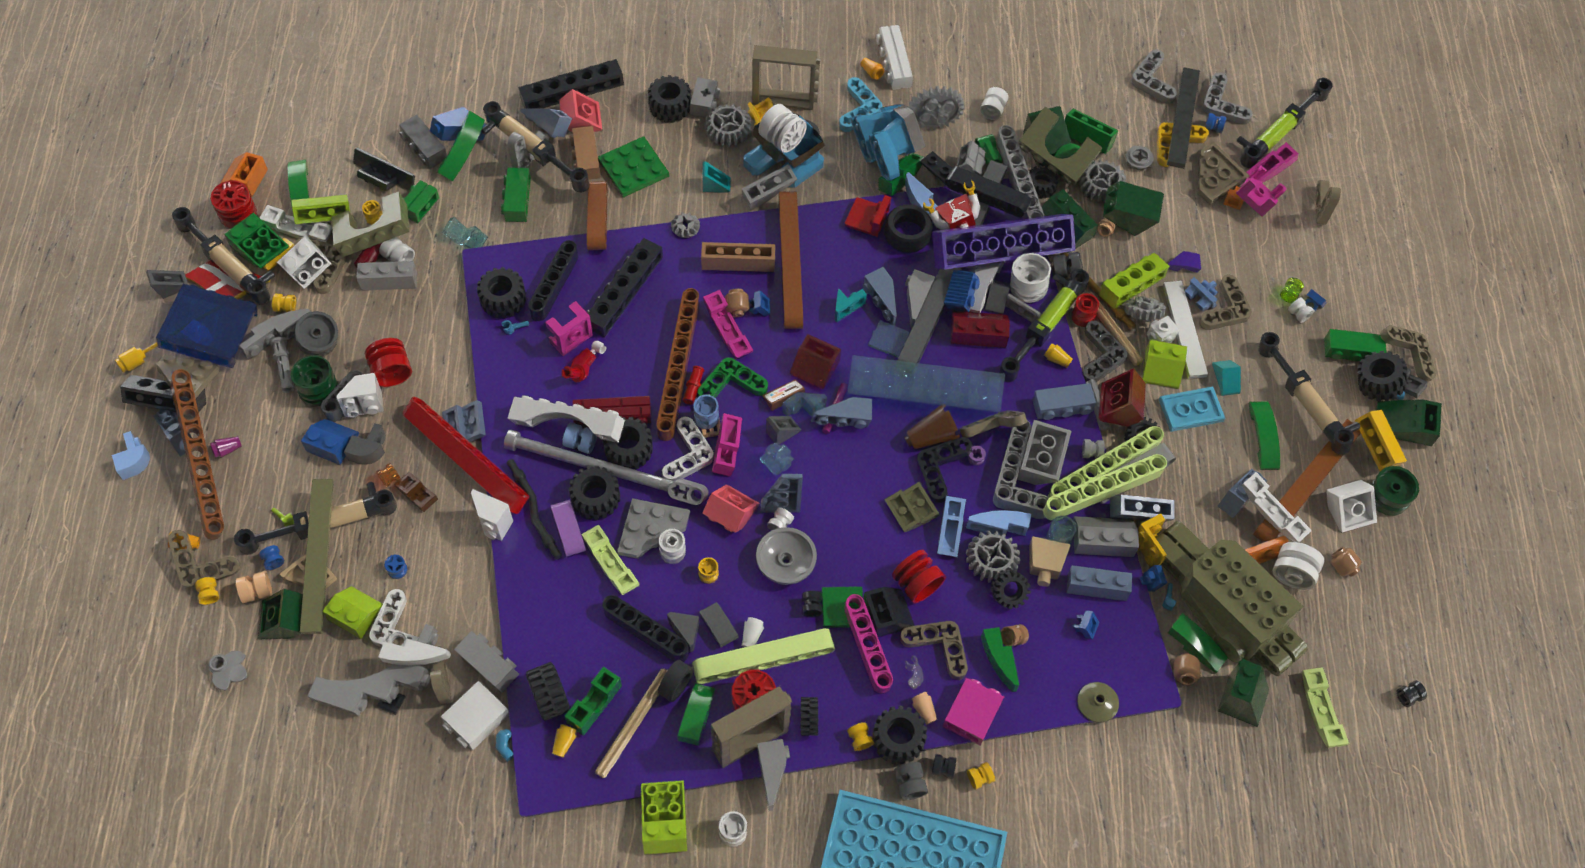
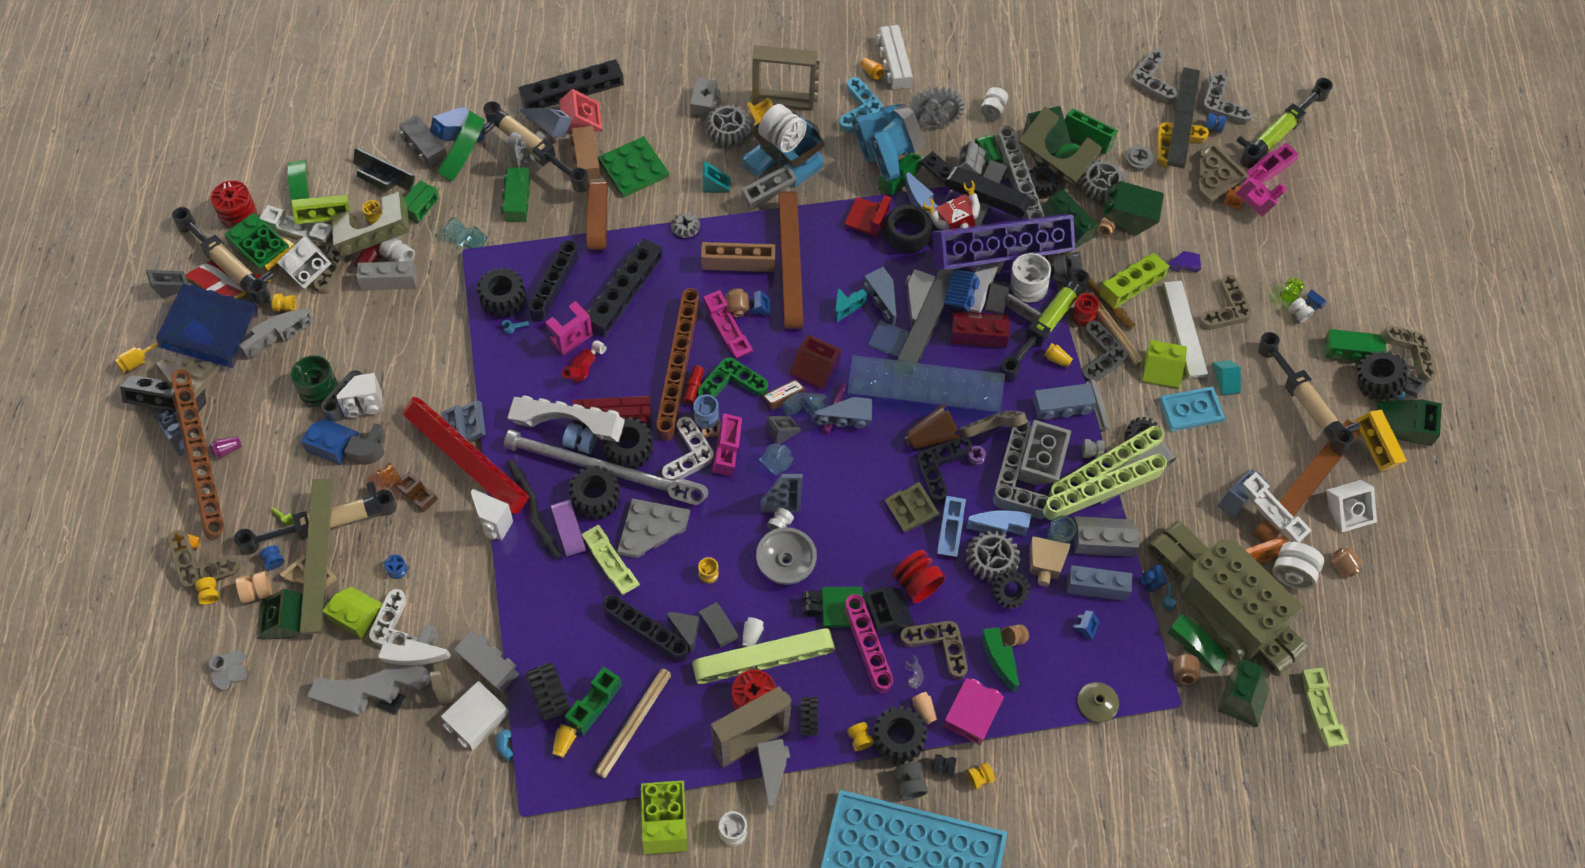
(133, 460): light blue brick -> none
(247, 169): orange slope -> none
(282, 358): light grey pin -> none
(323, 325): dark grey wheel -> none
(388, 361): red wheel -> none
(669, 88): black tyre -> none
(672, 546): white wheel -> none
(675, 680): black tyre -> none
(696, 714): green slope -> none
(730, 508): coral slope -> none
(1122, 399): dark red slope -> none
(1140, 508): sand blue brick -> none
(1145, 308): light grey gear -> none
(1148, 543): yellow bracket -> none
(1162, 330): white brick -> none
(1204, 291): medium blue hips -> none
(1266, 434): green slope -> none
(1326, 201): dark tan beam -> none
(1394, 490): dark green wheel -> none
(1413, 692): black wheel -> none

